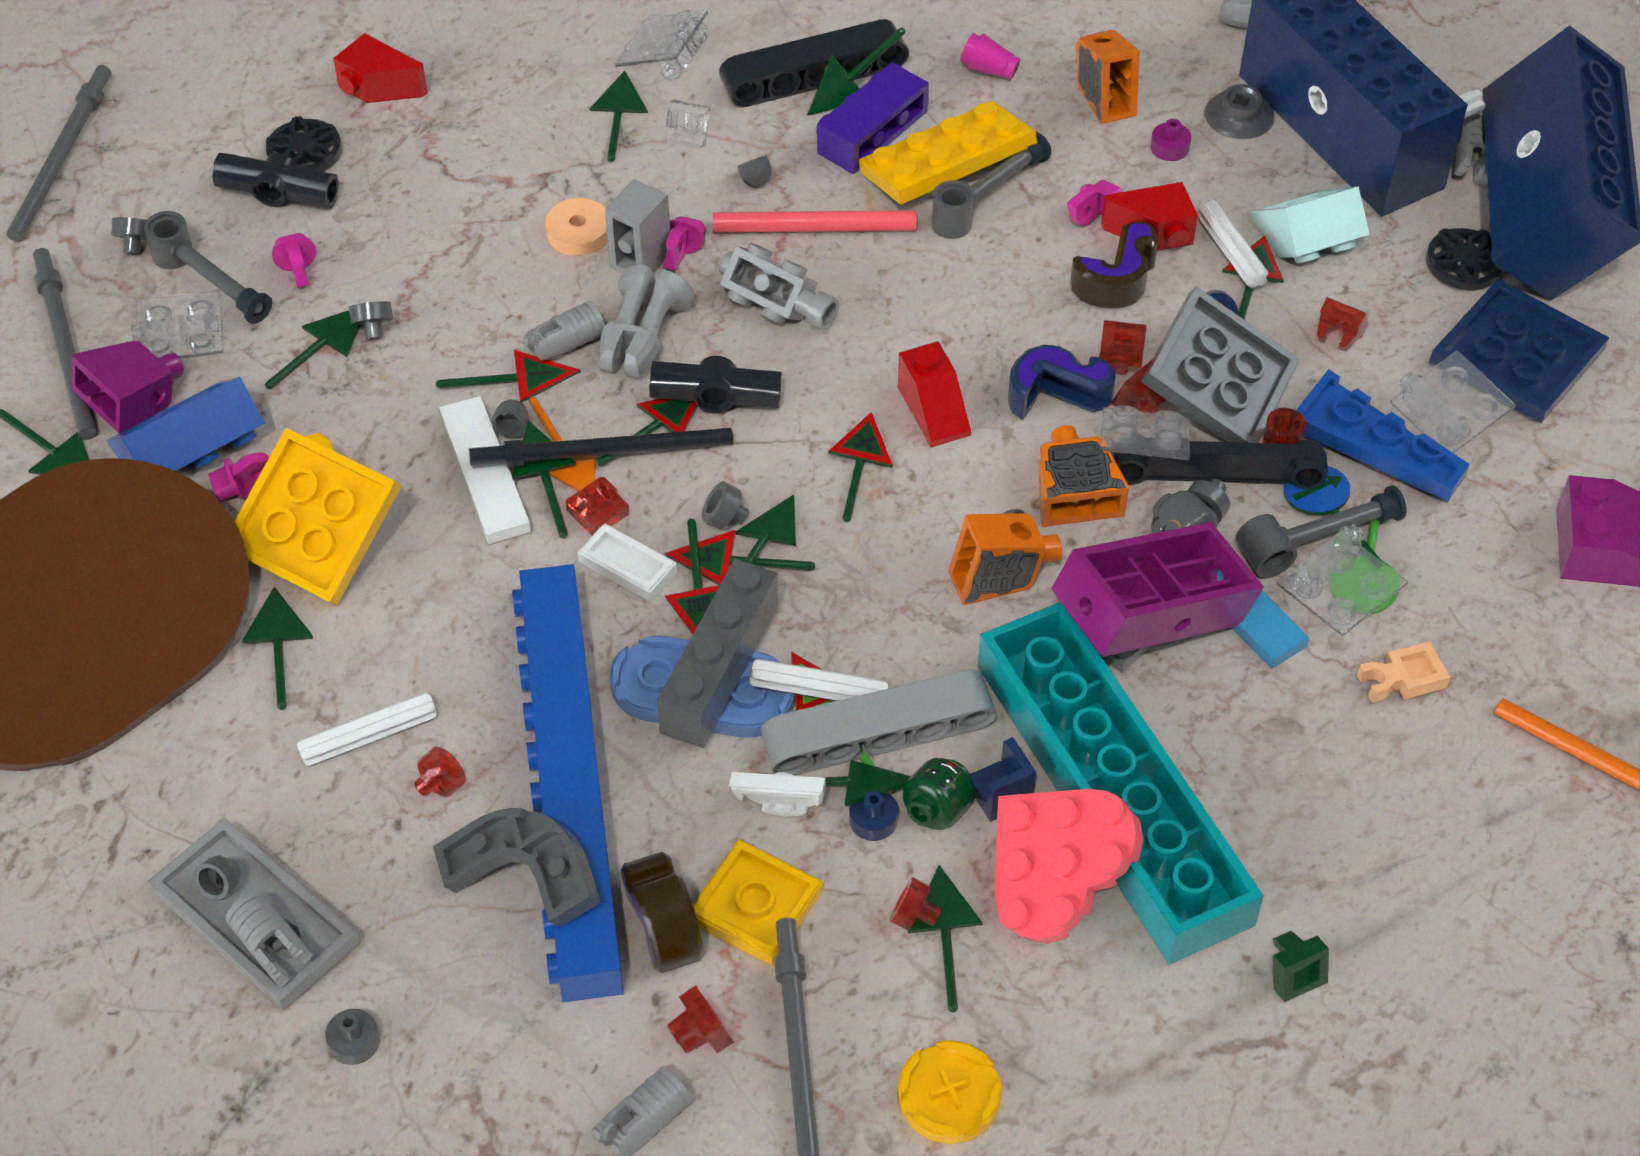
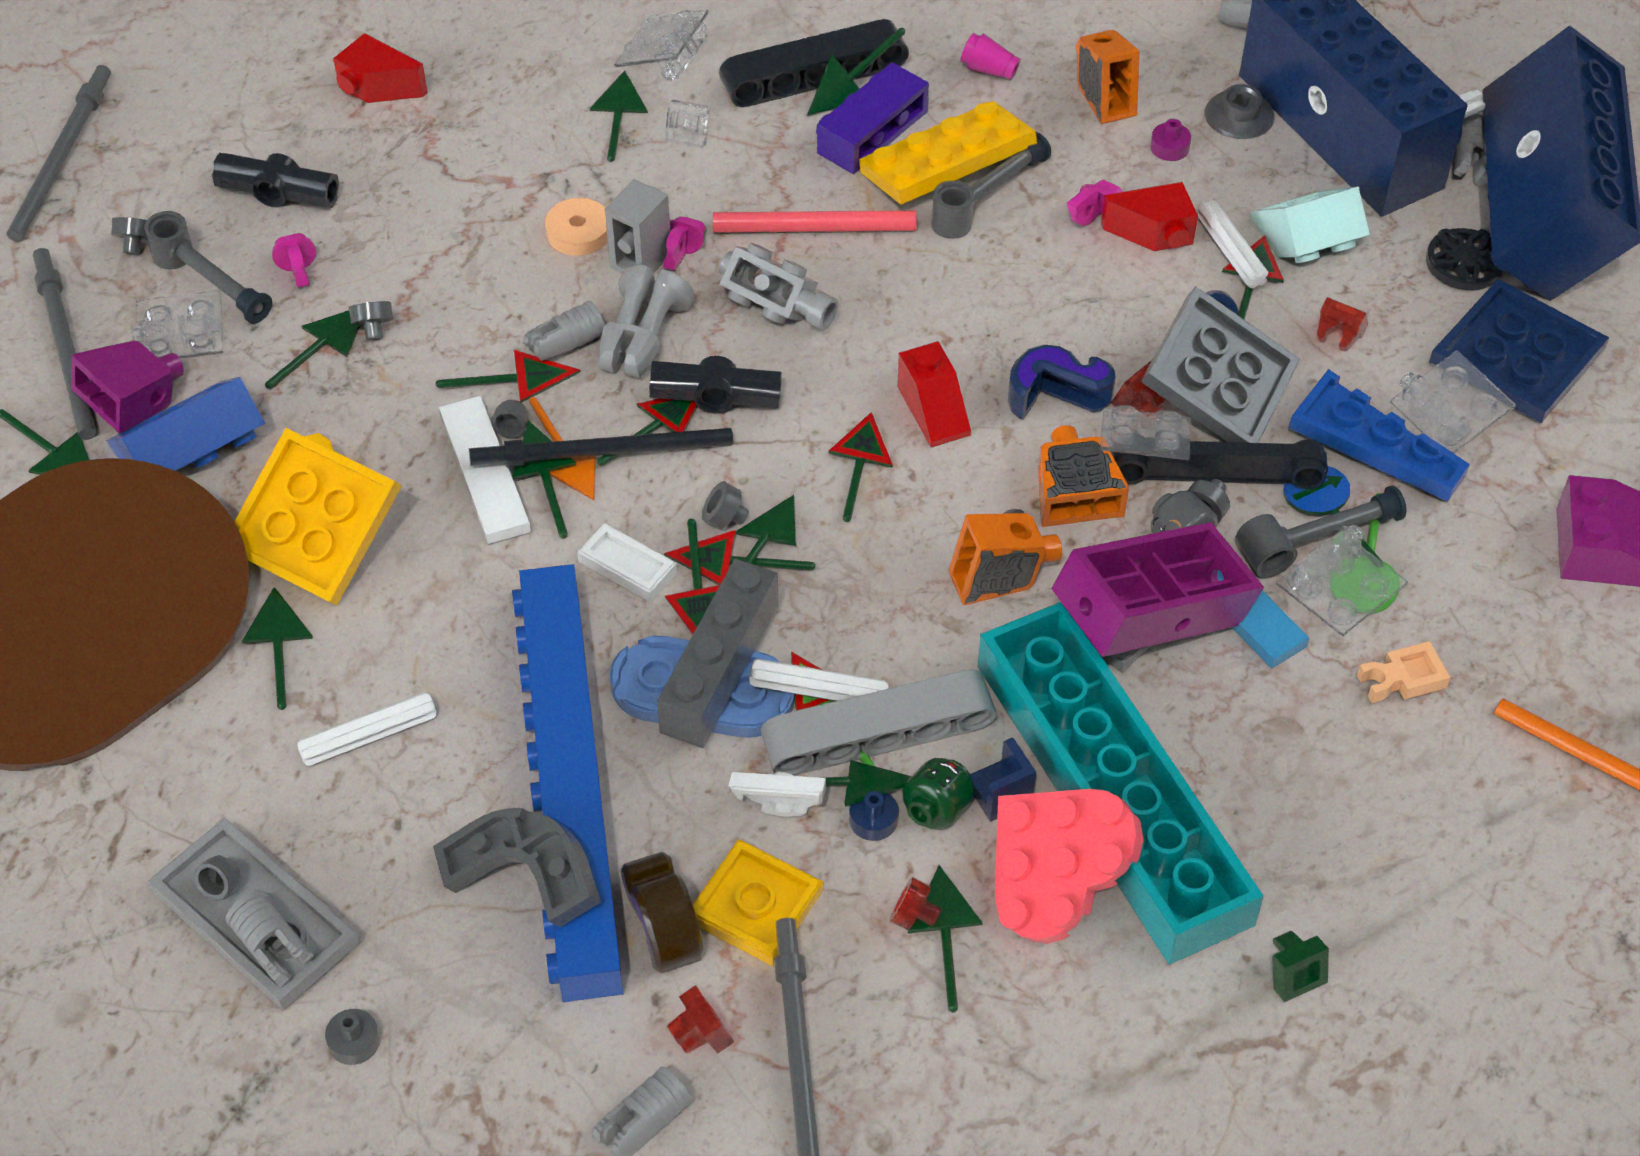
(238, 477): dark pink piece -> none
(307, 145): black wheel -> none
(439, 773): clear red tile -> none
(597, 505): clear red tile -> none
(756, 171): dark grey hinge -> none
(949, 1092): yellow tile -> none
(1122, 345): clear red tile -> none
(1123, 282): dark brown animal -> none
(1284, 426): clear red piece -> none

